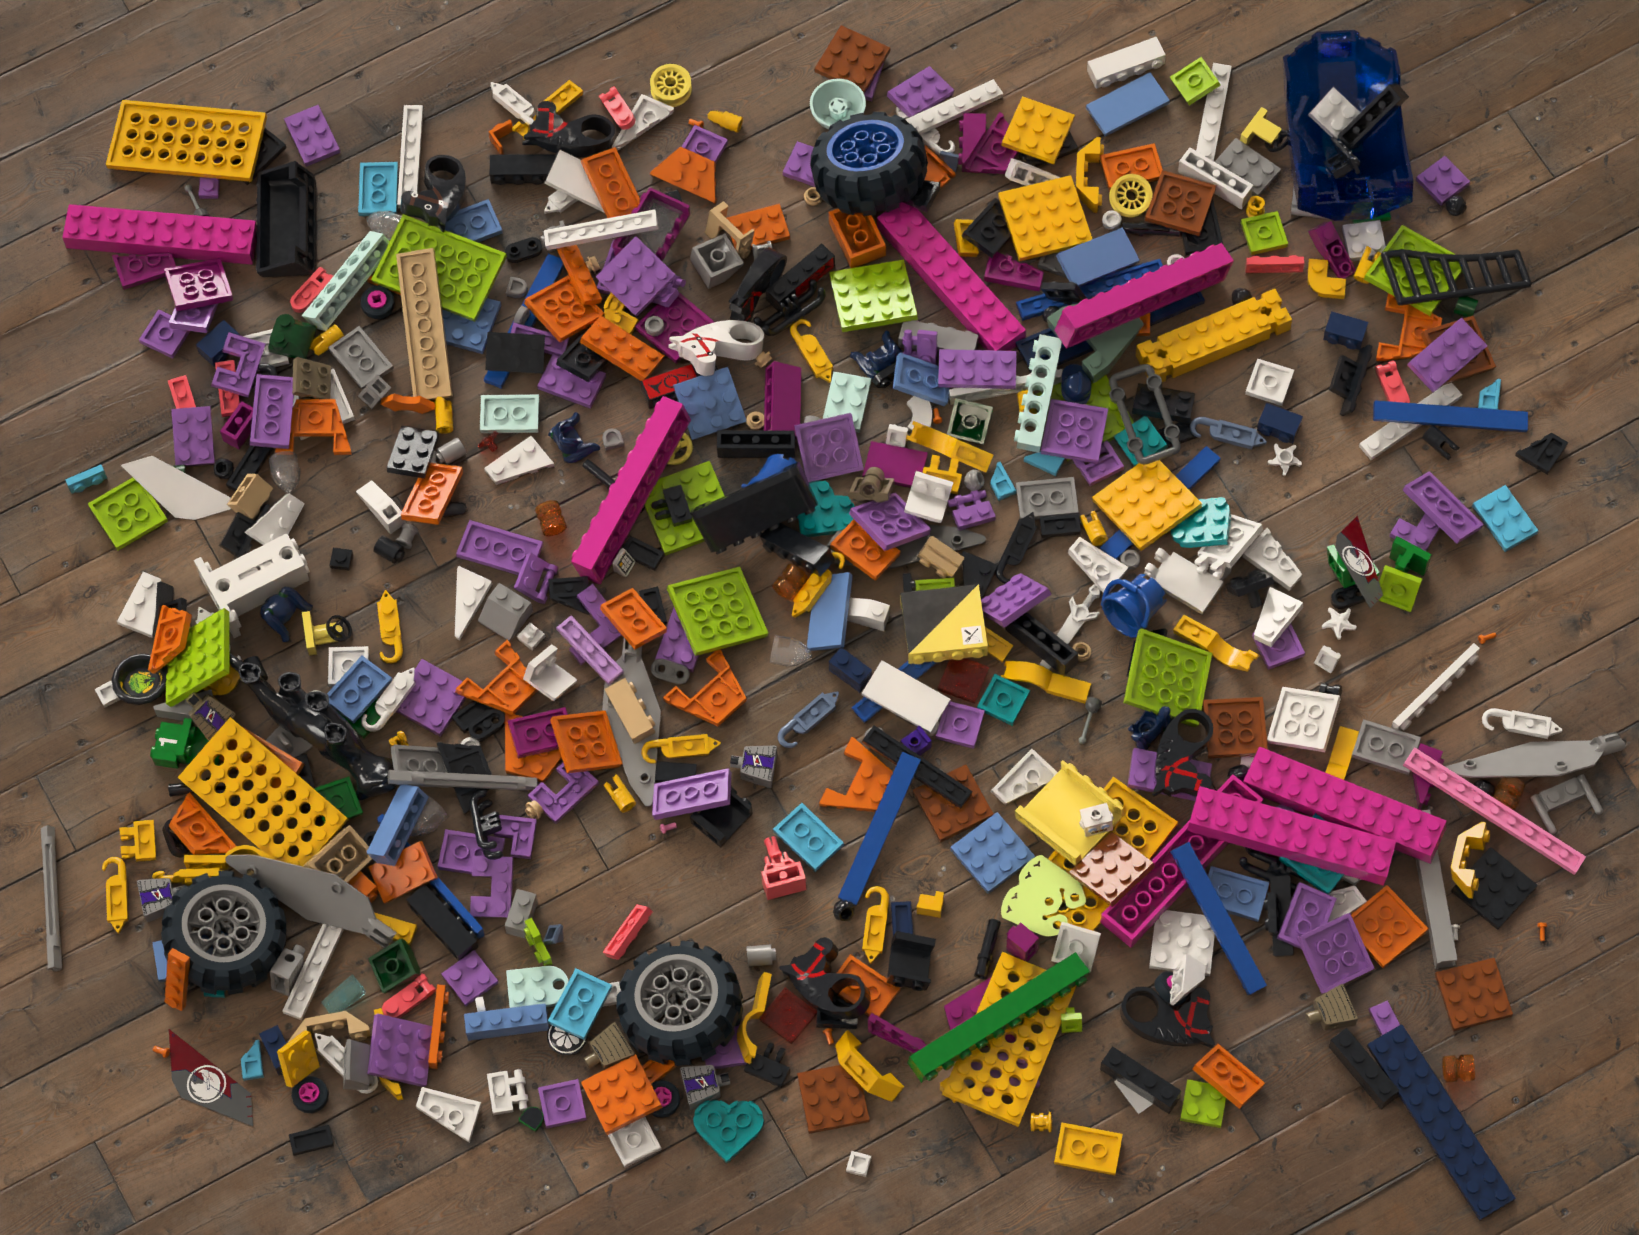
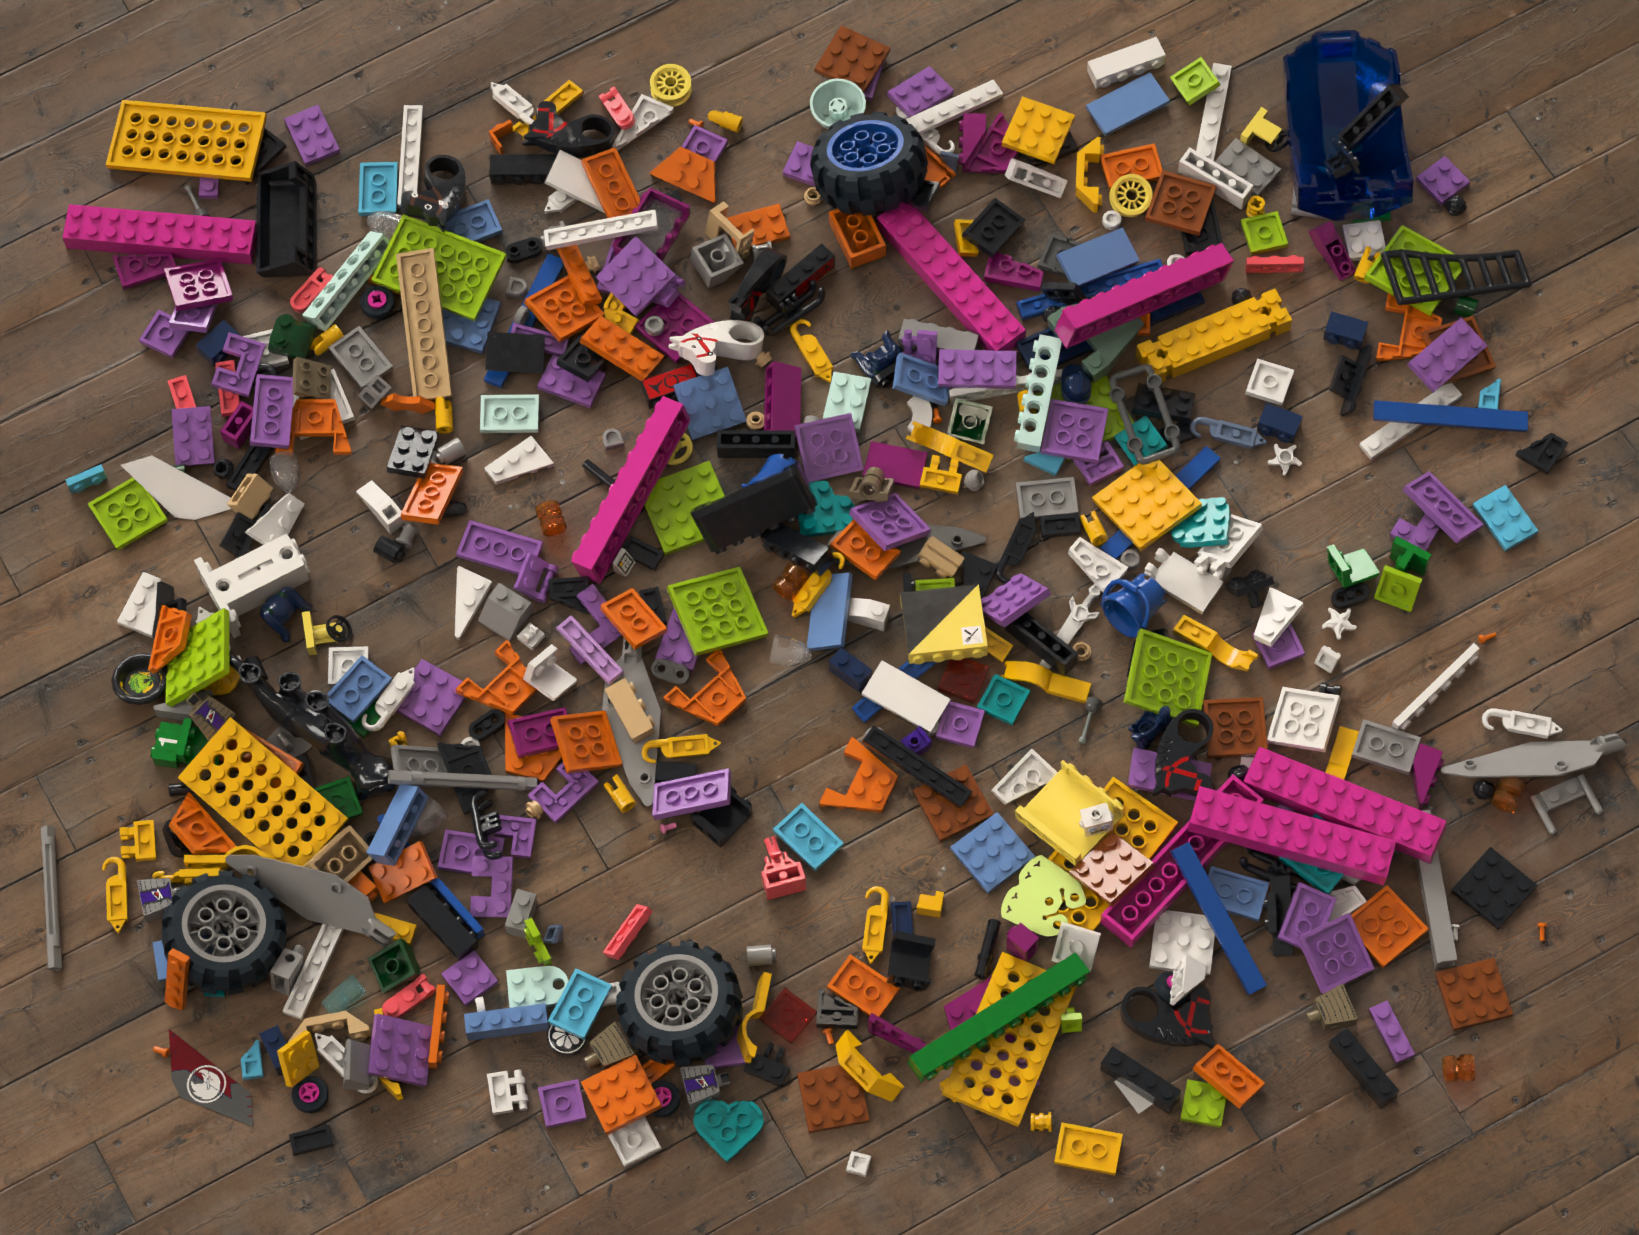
(106, 694): white plate -> none
(341, 559): black plate -> none
(390, 626): yellow plate -> none
(450, 1111): white wing -> none
(470, 714): black tile -> none
(489, 441): clear red plant -> none
(532, 1118): black tile -> none
(569, 441): dark blue hair -> none
(676, 504): black hinge -> none
(756, 764): torso -> none
(809, 717): sand blue plate -> none
(819, 986): black animal -> none
(843, 910): black piece -> none
(873, 295): lime plate -> none
(879, 828): blue tile -> none
(897, 435): white tile -> none
(928, 497): white bracket -> none
(971, 515): medium lavender plate -> none
(1001, 483): medium azure tile -> none
(1044, 218): yellow plate -> none
(1128, 228): black pin -> none
(1269, 557): white wing -> none
(1324, 285): yellow plate -> none
(1334, 113): white plate -> none
(1356, 557): sticker -> none
(1392, 385): coral plate -> none
(1437, 439): black hinge -> none
(1441, 1122): dark blue plate -> none
(1471, 839): yellow slope -> none
(1494, 811): bright pink plate -> none

